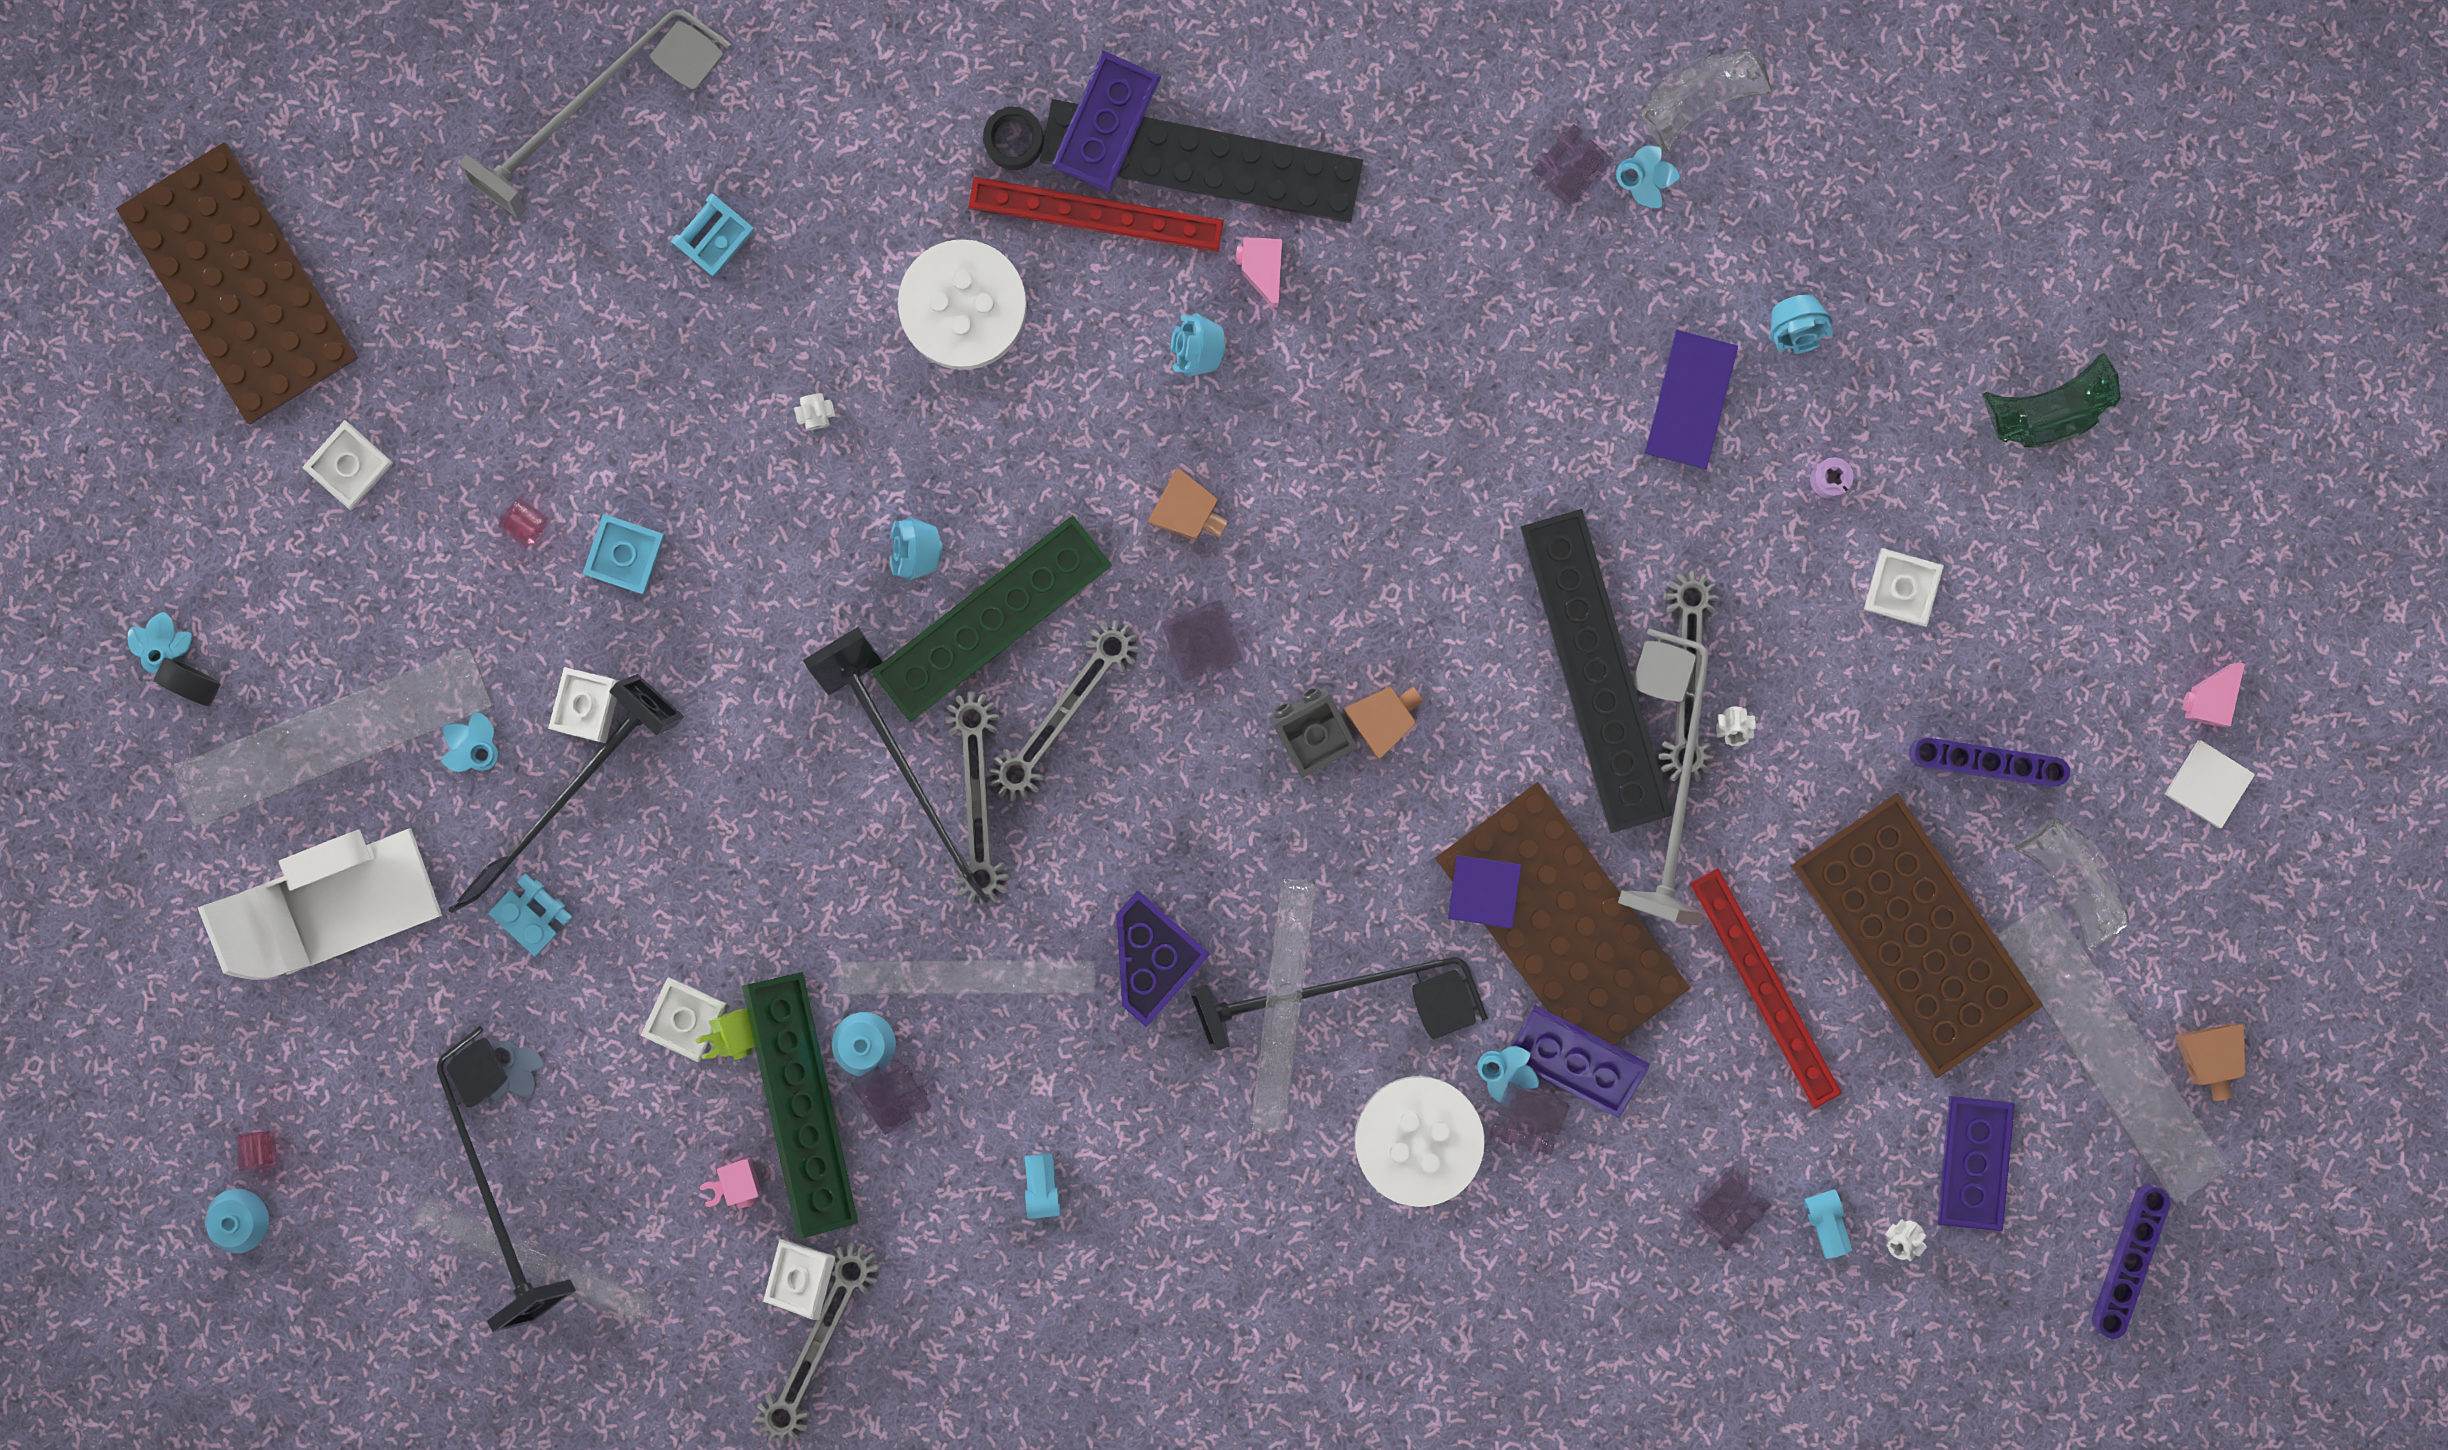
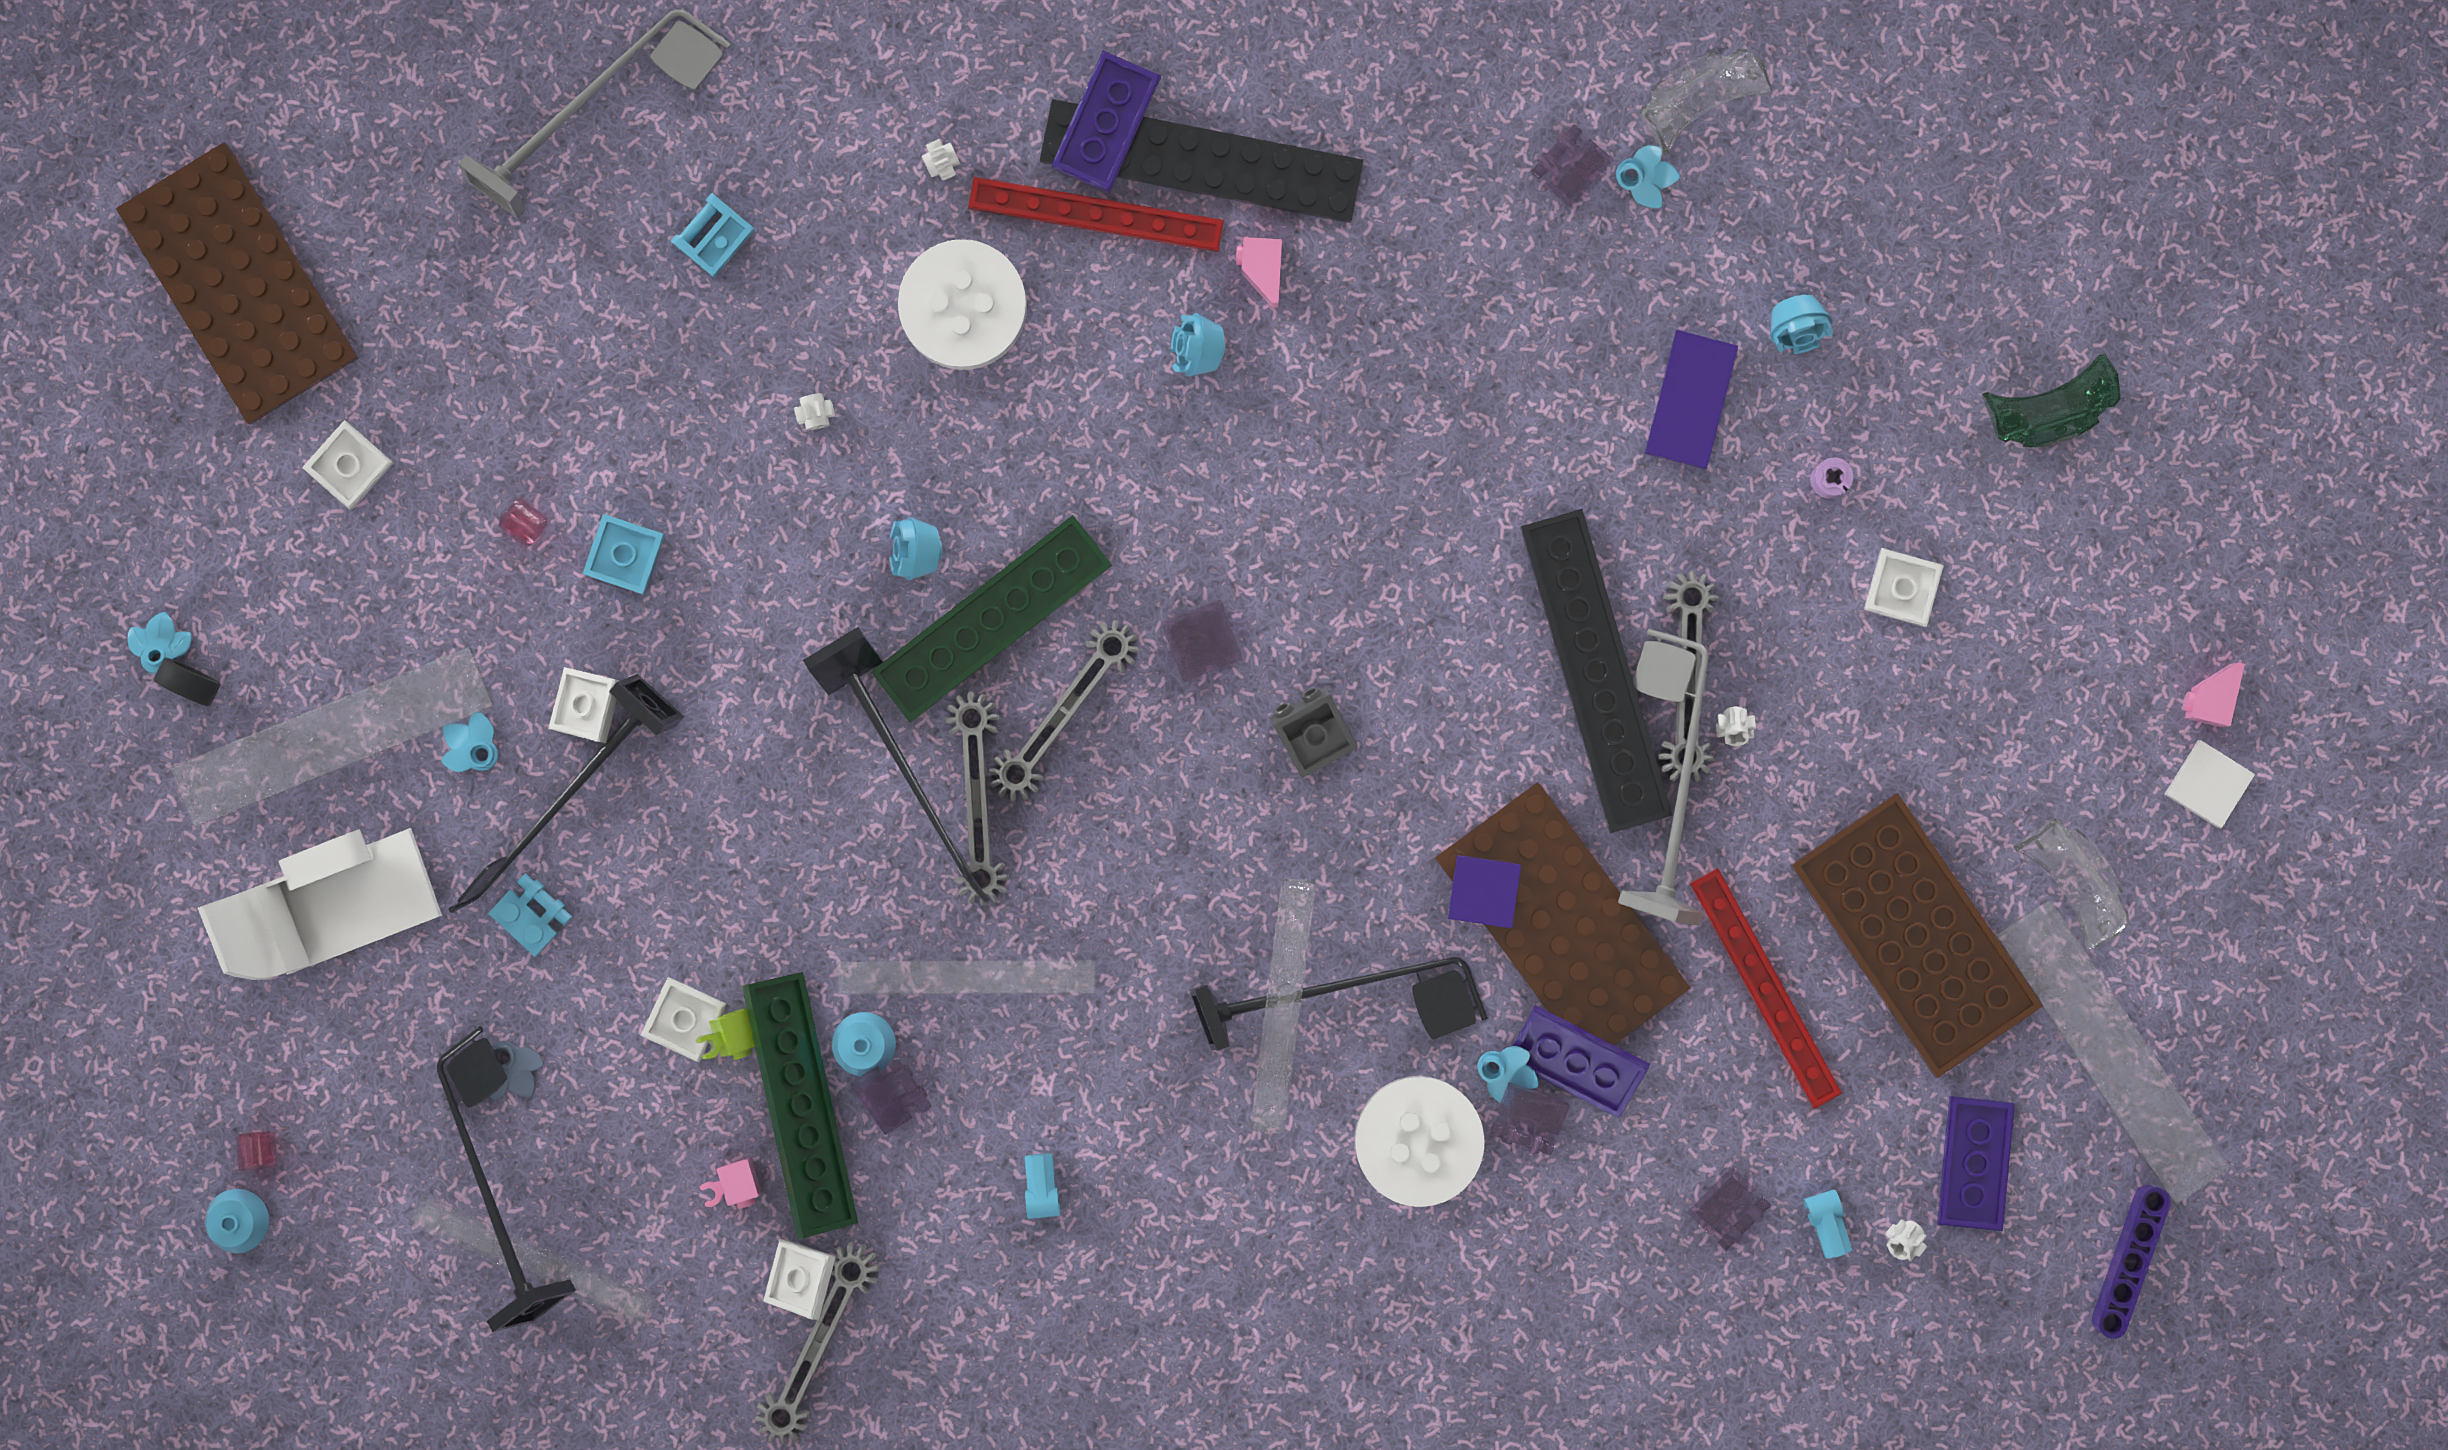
(940, 159): none -> white gear
(998, 118): black tyre -> none
(1153, 957): dark purple brick -> none
(1187, 509): nougat torso -> none
(1384, 718): nougat torso -> none
(2004, 760): dark purple beam -> none
(2214, 1057): nougat torso -> none

